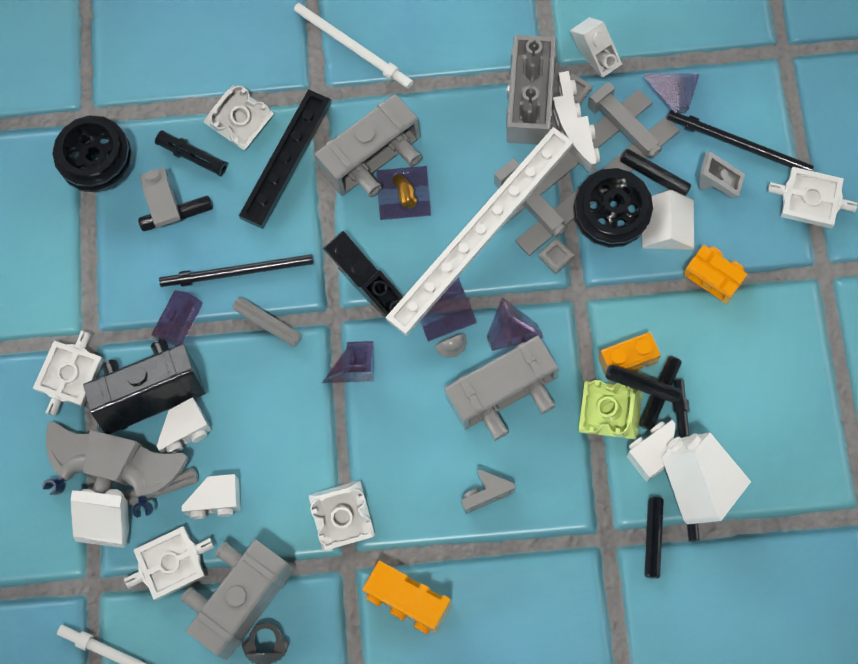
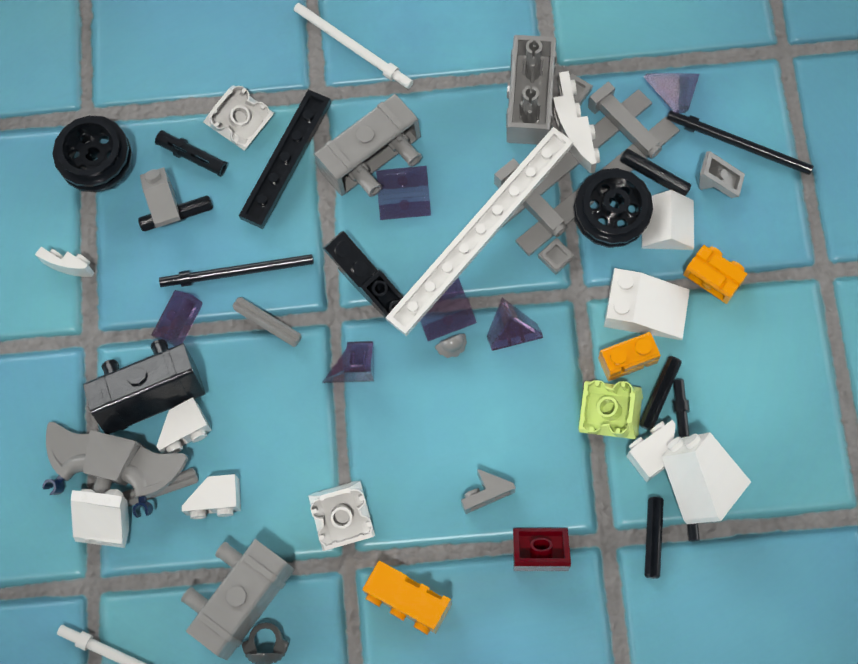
(66, 371): white plate -> none
(68, 264): none -> white slope
(169, 563): white plate -> none
(405, 191): pearl gold arm -> none
(503, 383): light grey piece -> none
(541, 549): none -> dark red slope
(596, 46): white slope -> none
(643, 383): black axle -> none
(646, 305): none -> white slope
(812, 197): white plate -> none

